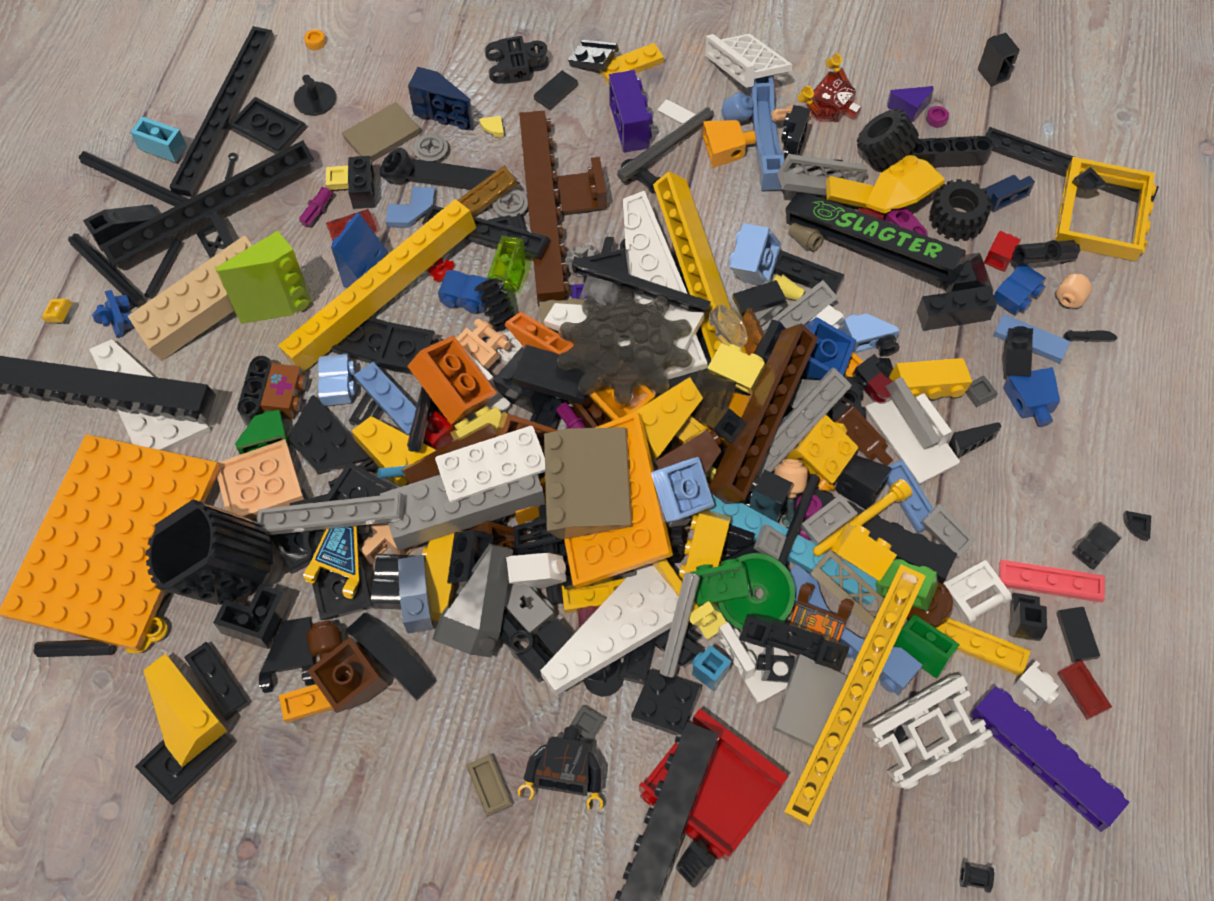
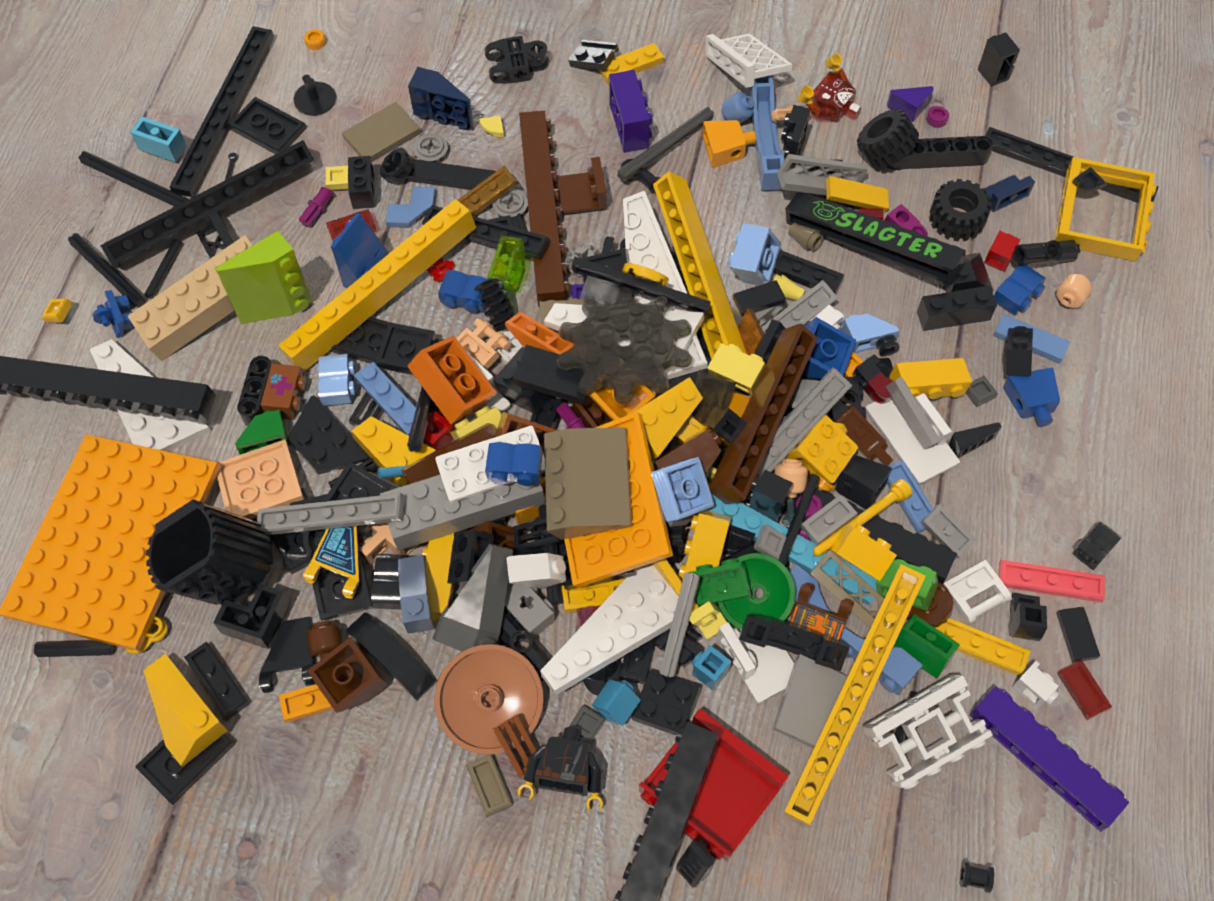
(114, 222): black slope -> none
(484, 690): none -> nougat dish
(506, 725): none -> dark orange tile
(513, 463): none -> blue brick
(552, 636): black brick -> none
(555, 90): black tile -> none
(616, 701): none -> dark azure brick
(645, 273): none -> yellow tile
(675, 111): white sticker -> none
(729, 326): clear tile -> none
(765, 665): black bracket -> none
(904, 184): yellow wedge -> none
(1094, 336): black piece -> none
(1138, 524): black tile -> none

